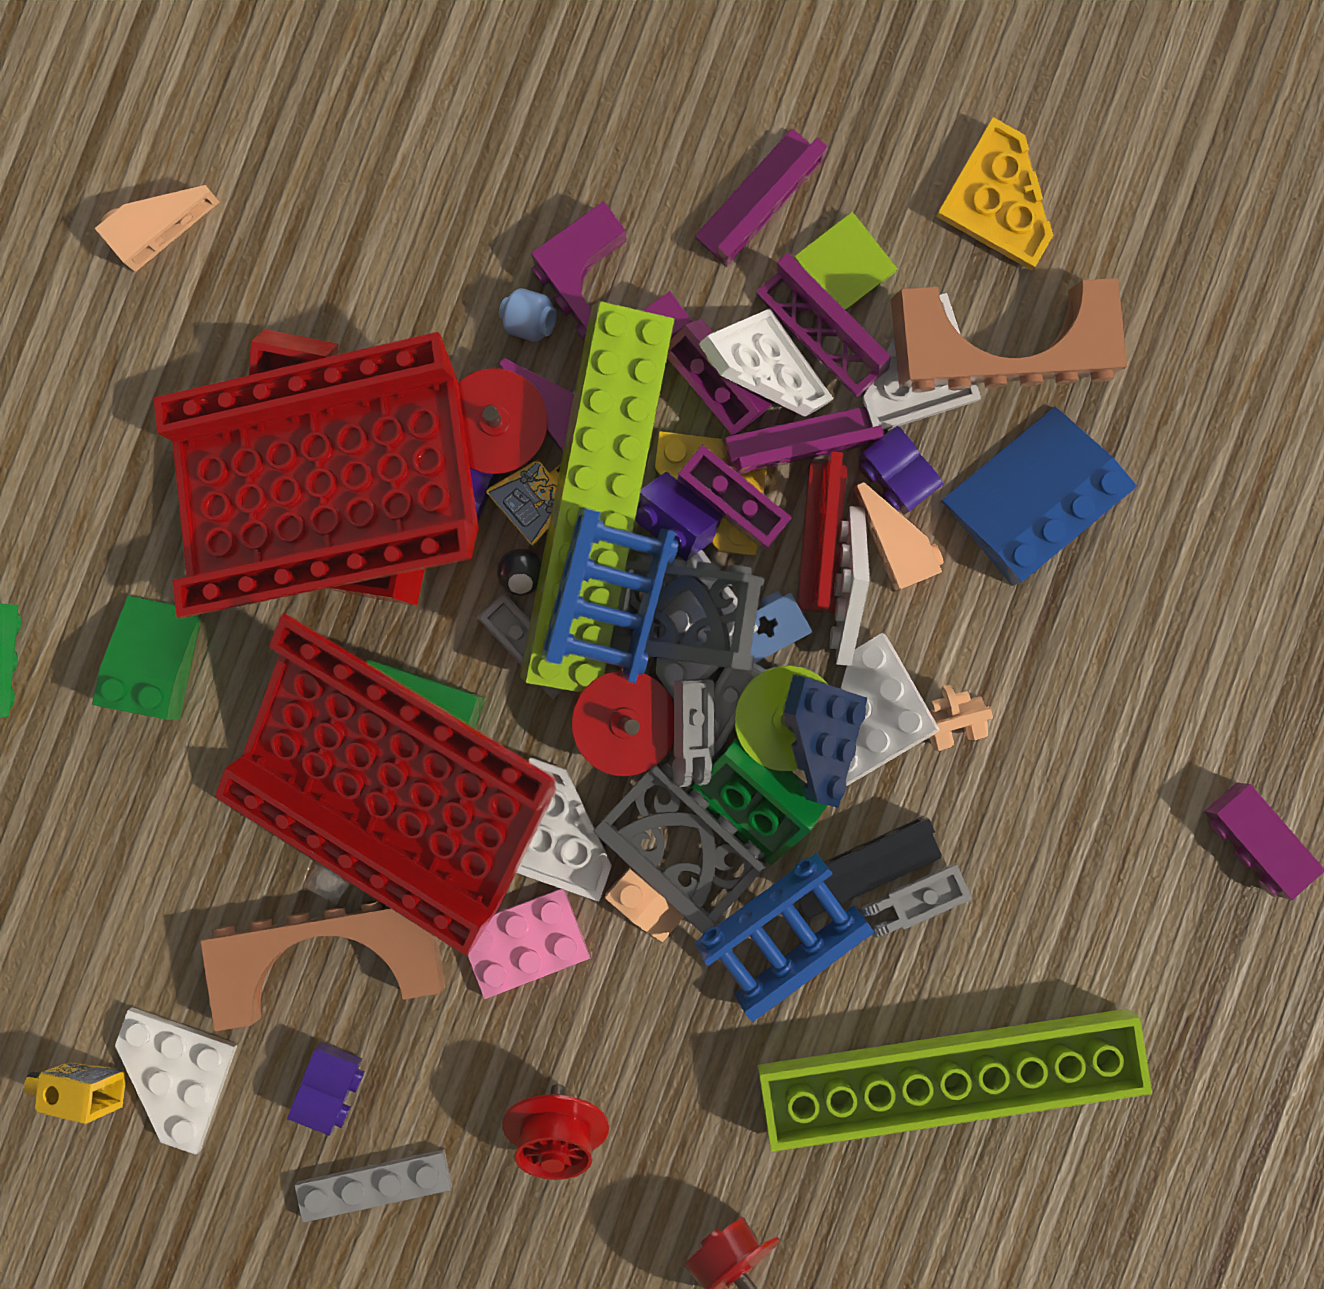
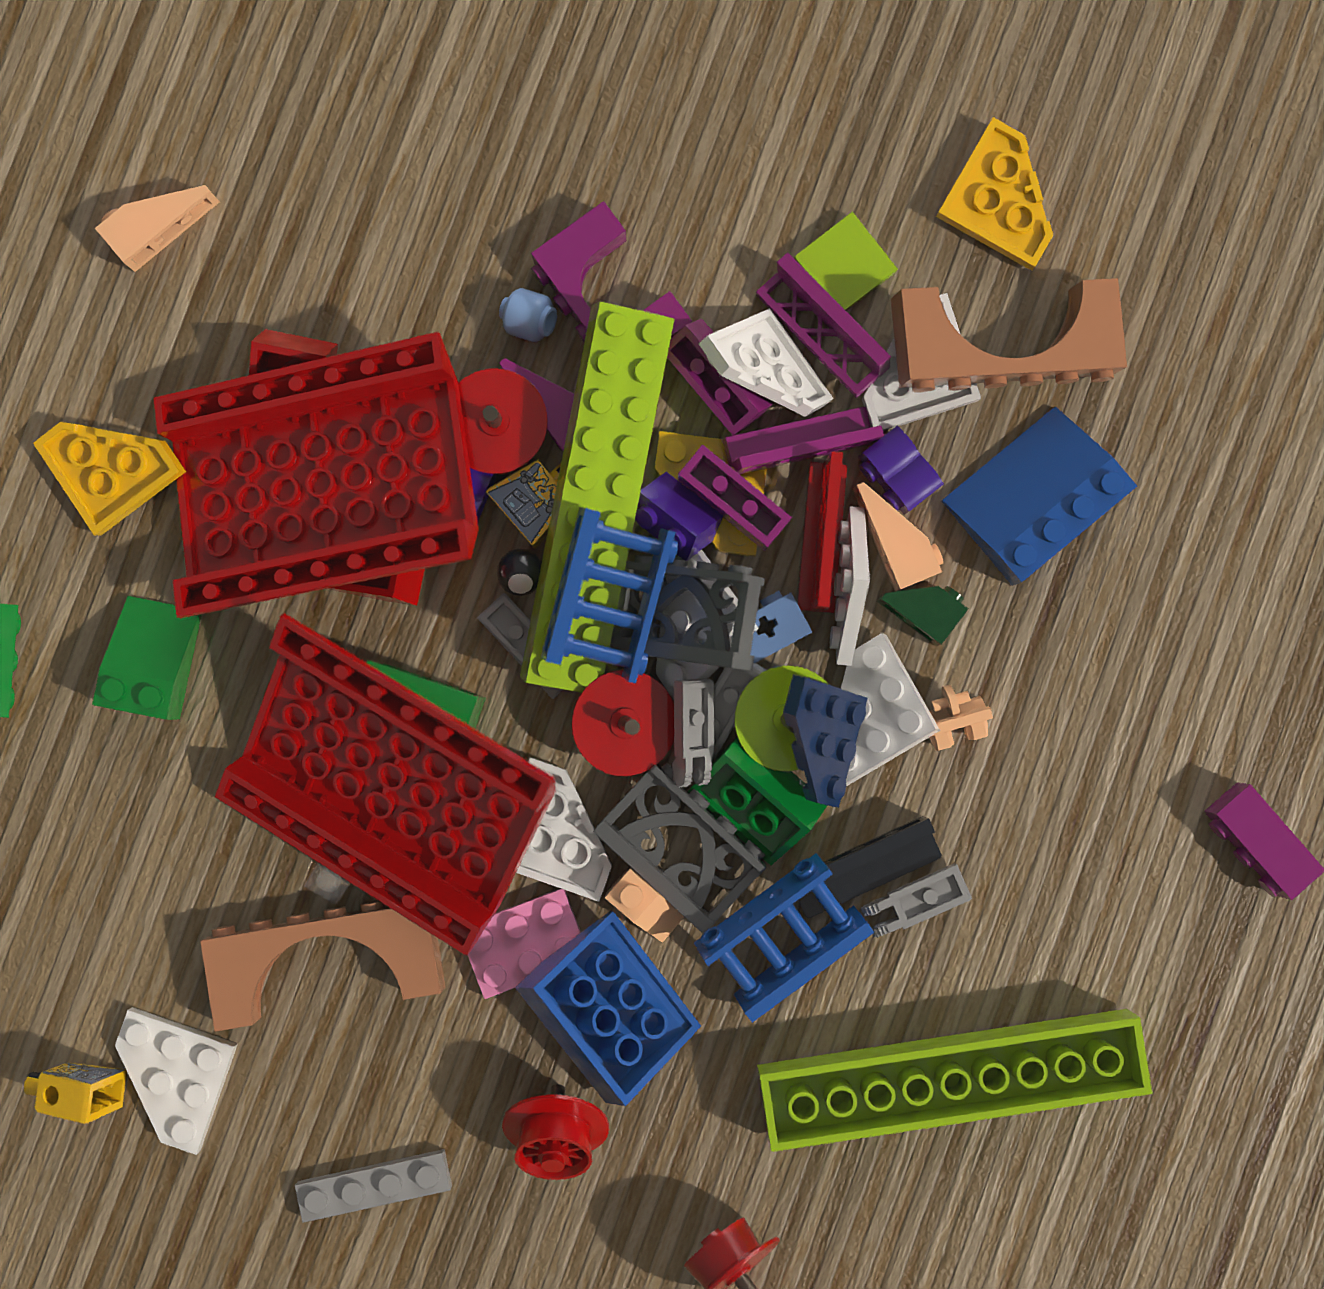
(107, 470): none -> yellow plate
(325, 1089): dark purple brick -> none
(609, 1009): none -> blue slope
(761, 196): magenta panel -> none
(927, 610): none -> dark green slope

